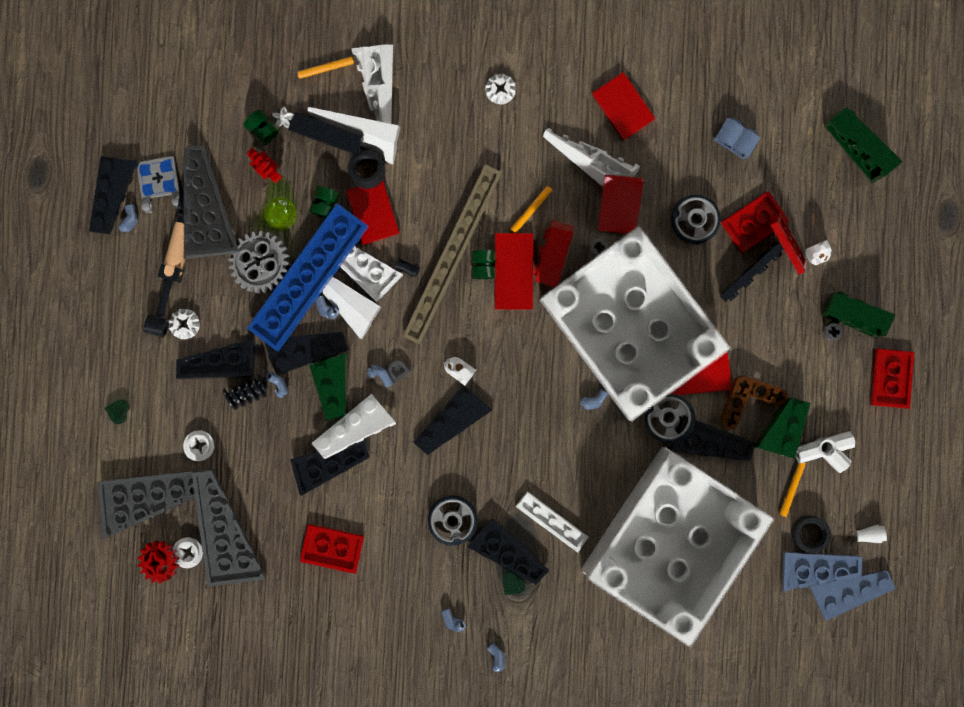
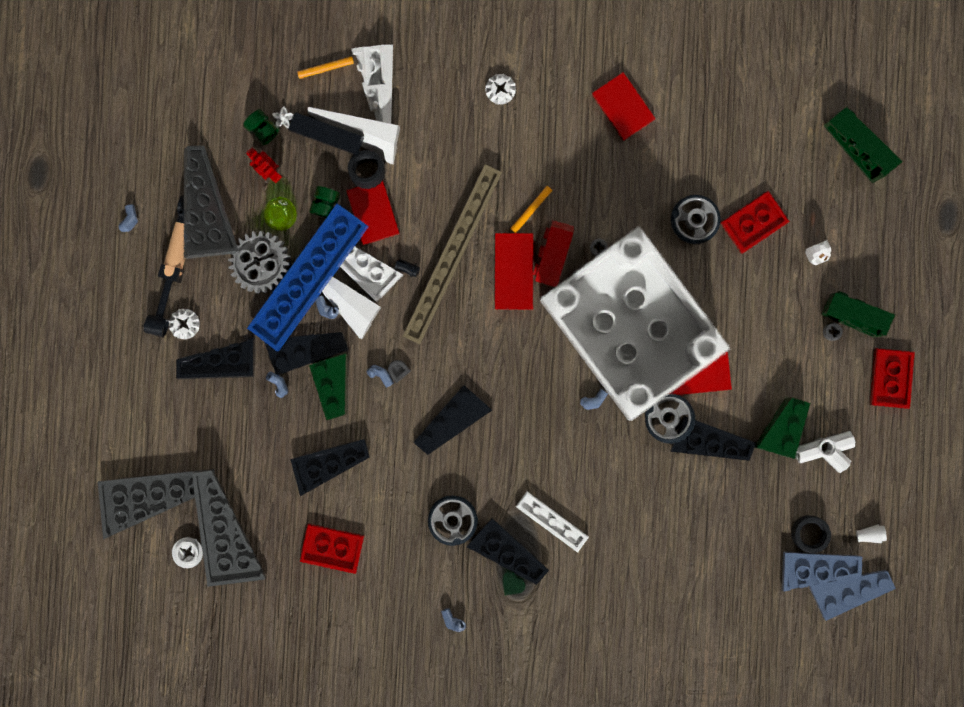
(110, 191): black wing -> none
(117, 411): clear green tile -> none
(157, 570): red gear -> none
(158, 179): light grey flag -> none
(191, 440): white gear -> none
(246, 393): black piece -> none
(358, 424): white wing -> none
(459, 369): white rock -> none
(483, 264): dark green wheel -> none
(499, 657): sand blue arm -> none
(591, 159): white wedge -> none
(620, 203): red tile -> none
(676, 545): white piece -> none
(737, 138): sand blue brick -> none
(745, 280): black wing -> none
(749, 390): reddish brown beam -> none
(789, 243): red tile -> none
(792, 489): light orange bar -> none

